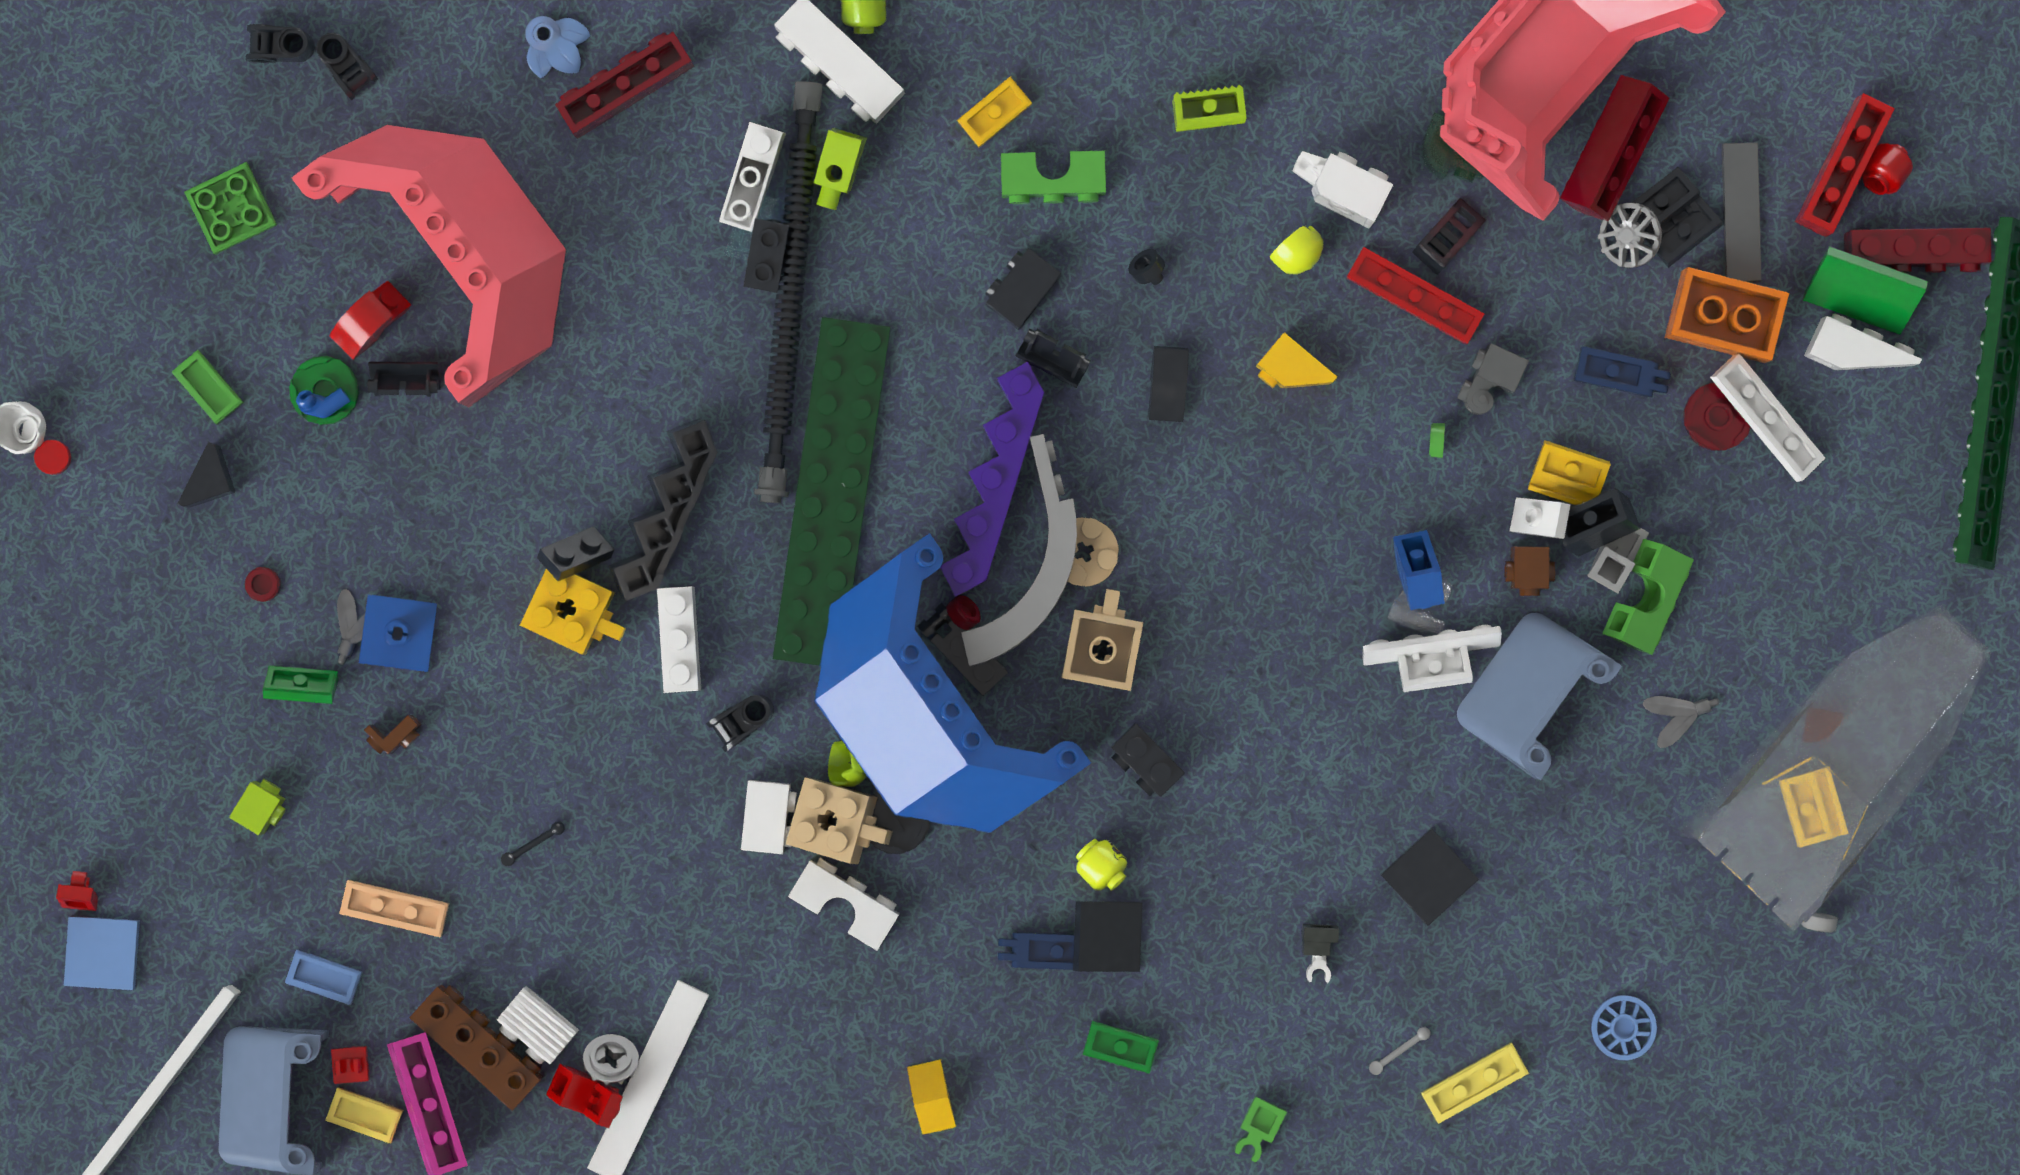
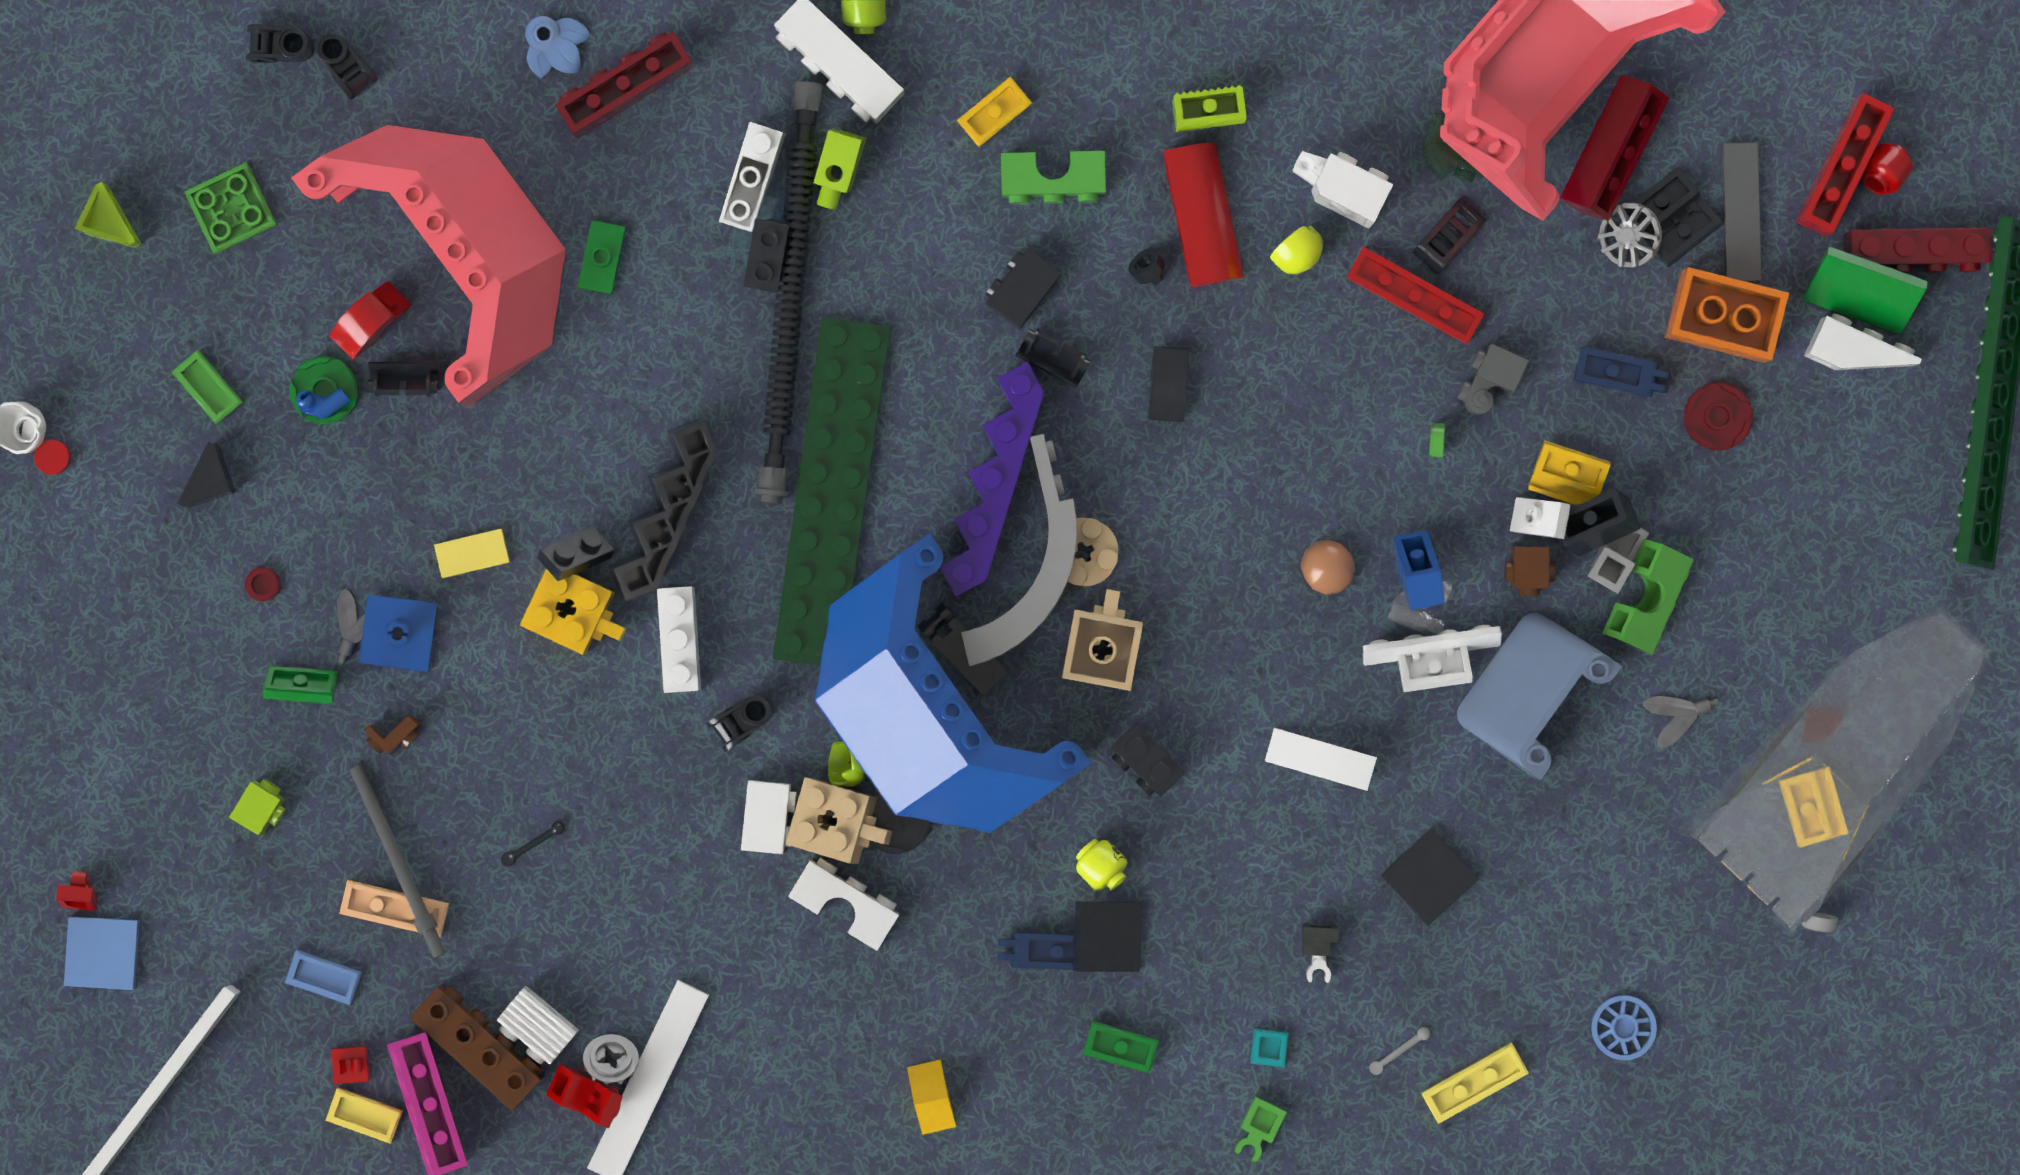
(105, 218): none -> lime slope
(258, 1097): sand blue windscreen -> none
(425, 922): none -> dark grey bar
(472, 553): none -> light yellow tile
(601, 257): none -> green plate
(963, 612): dark red tile -> none
(1203, 214): none -> red brick
(1269, 1047): none -> teal tile
(1292, 366): yellow slope -> none
(1320, 759): none -> white slope
(1328, 567): none -> nougat hair
(1767, 417): white plate -> none

